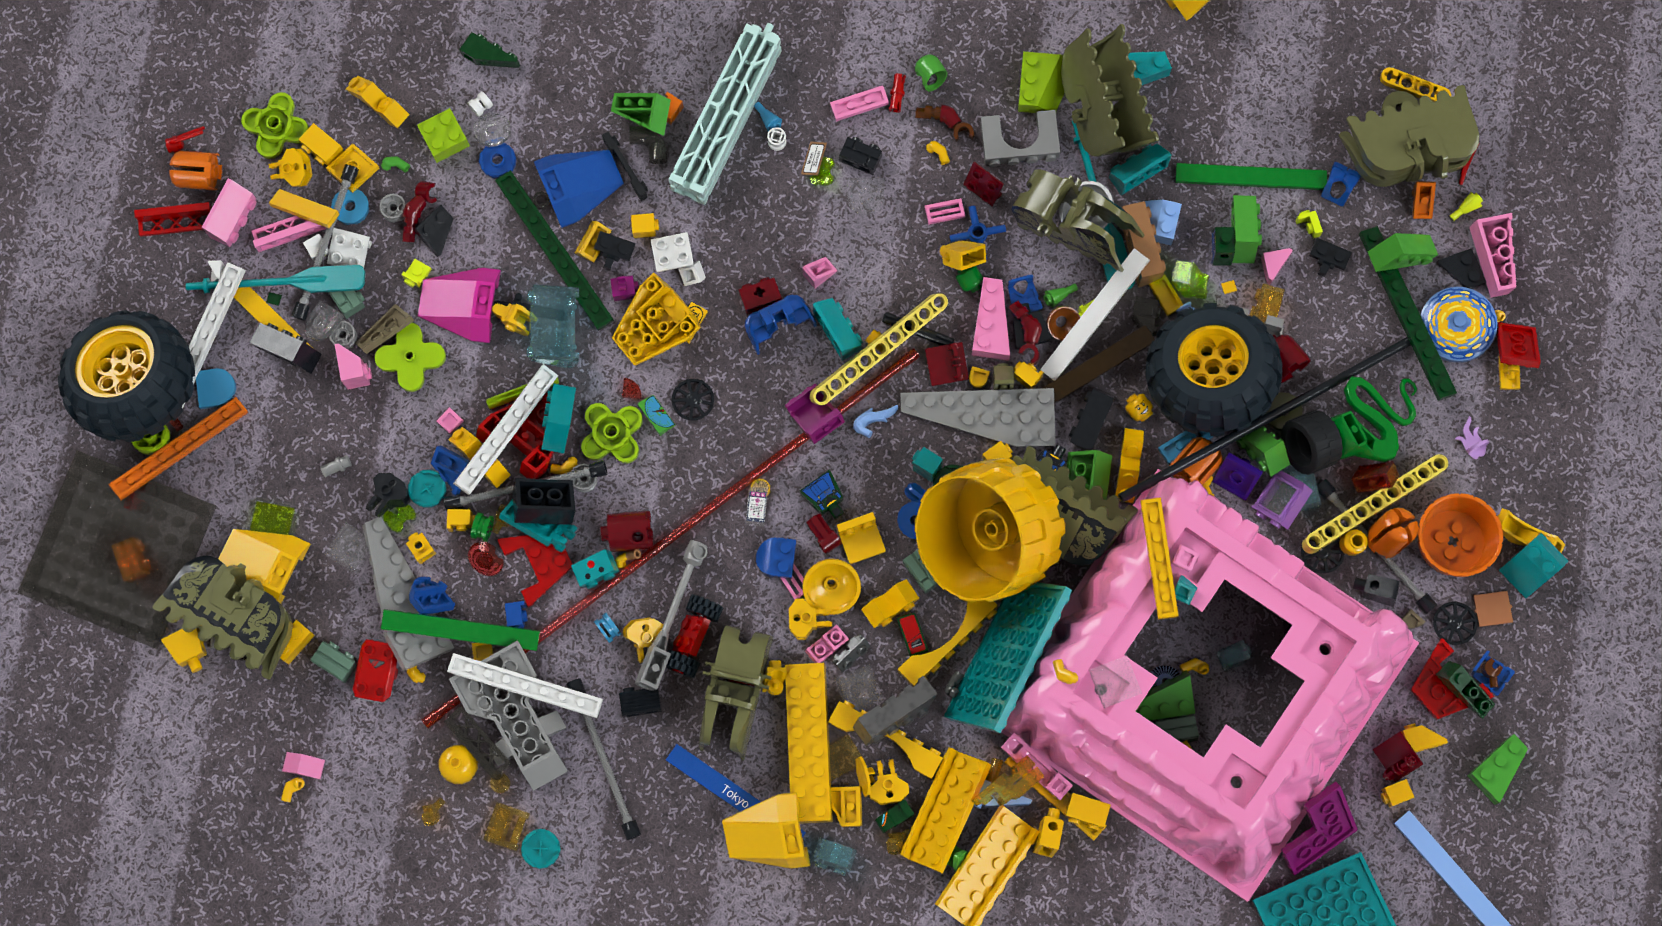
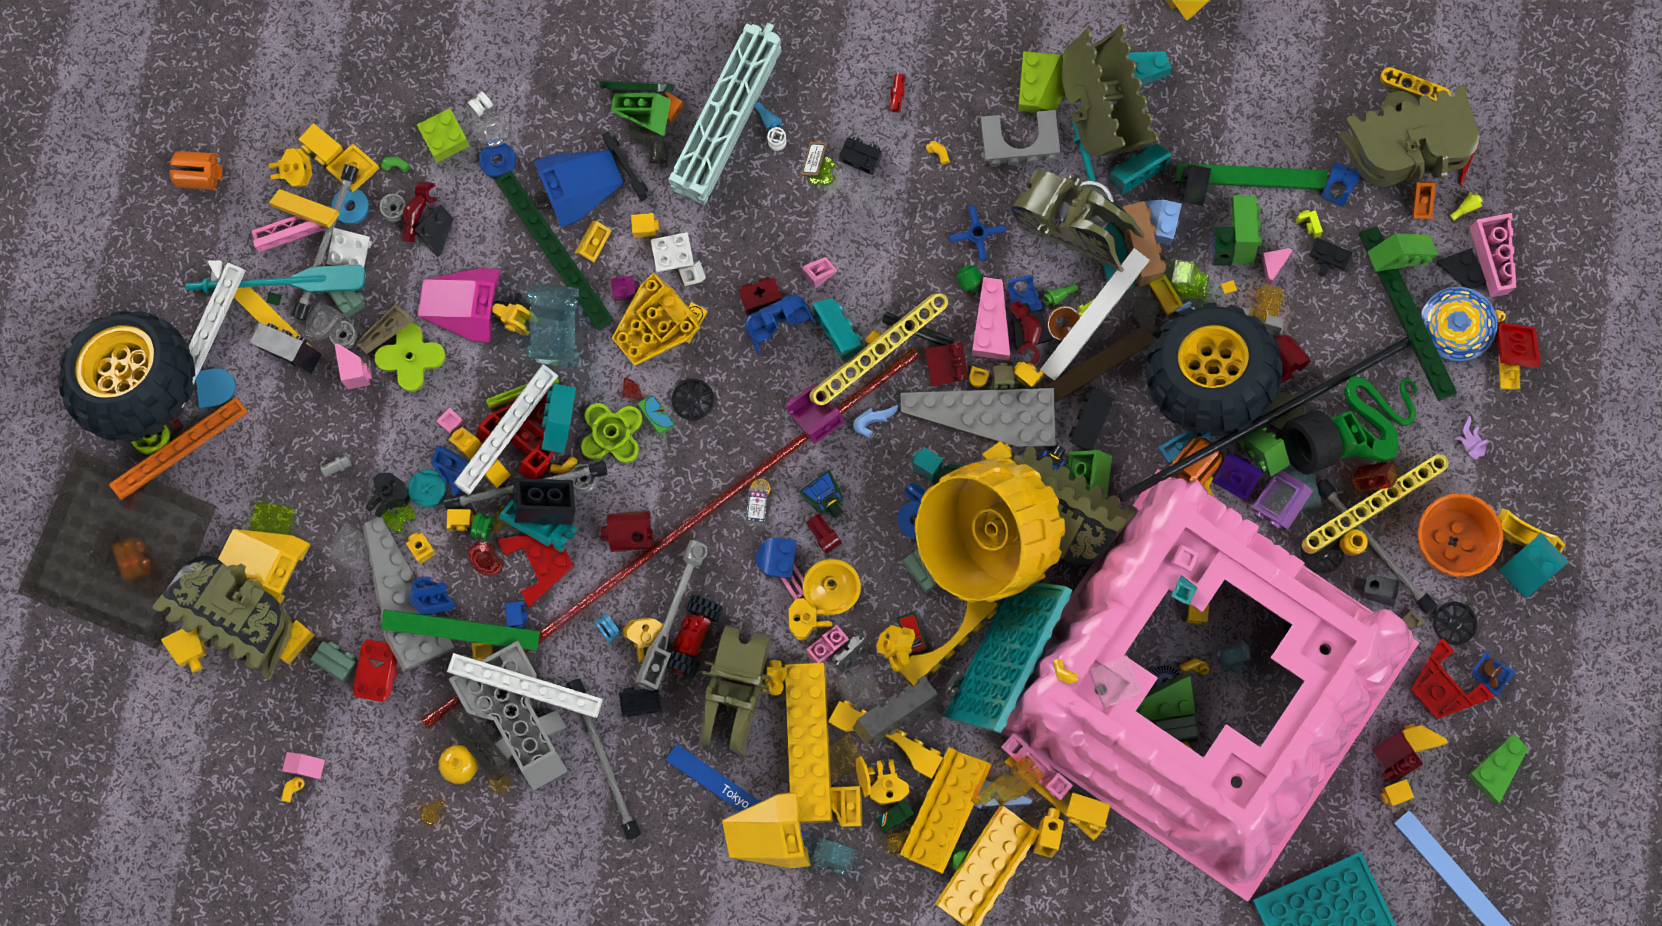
(172, 213): red fence -> none
(176, 142): red plant -> none
(229, 213): bright pink slope -> none
(262, 122): lime plant -> none
(313, 244): white slope -> none
(372, 96): yellow arch -> none
(415, 675): yellow arm -> none
(416, 273): neon yellow bracket -> none
(483, 53): dark green slope -> none
(500, 824): clear yellow plate -> none
(540, 848): teal tile -> none
(595, 568): teal brick -> none
(613, 248): black hinge -> none
(628, 555): arm -> none
(636, 86): none -> dark green tile
(859, 103): bright pink plate -> none
(861, 538): yellow bracket -> none
(894, 601): yellow brick -> none
(897, 646): none -> yellow hinge
(926, 67): bright green helmet -> none
(946, 211): bright pink tile -> none
(947, 116): reddish brown piece -> none
(956, 257): yellow torso -> none
(983, 184): dark red hinge -> none
(994, 770): clear yellow pin -> none
(1130, 460): yellow arch -> none
(1139, 407): yellow head -> none
(1159, 558): yellow tile -> none
(1194, 185): none -> black slope
(1195, 616): none -> yellow brick
(1331, 825): magenta plate -> none
(1389, 535): orange cylinder -> none
(1465, 688): dark green slope -> none
(1493, 609): nougat piece -> none

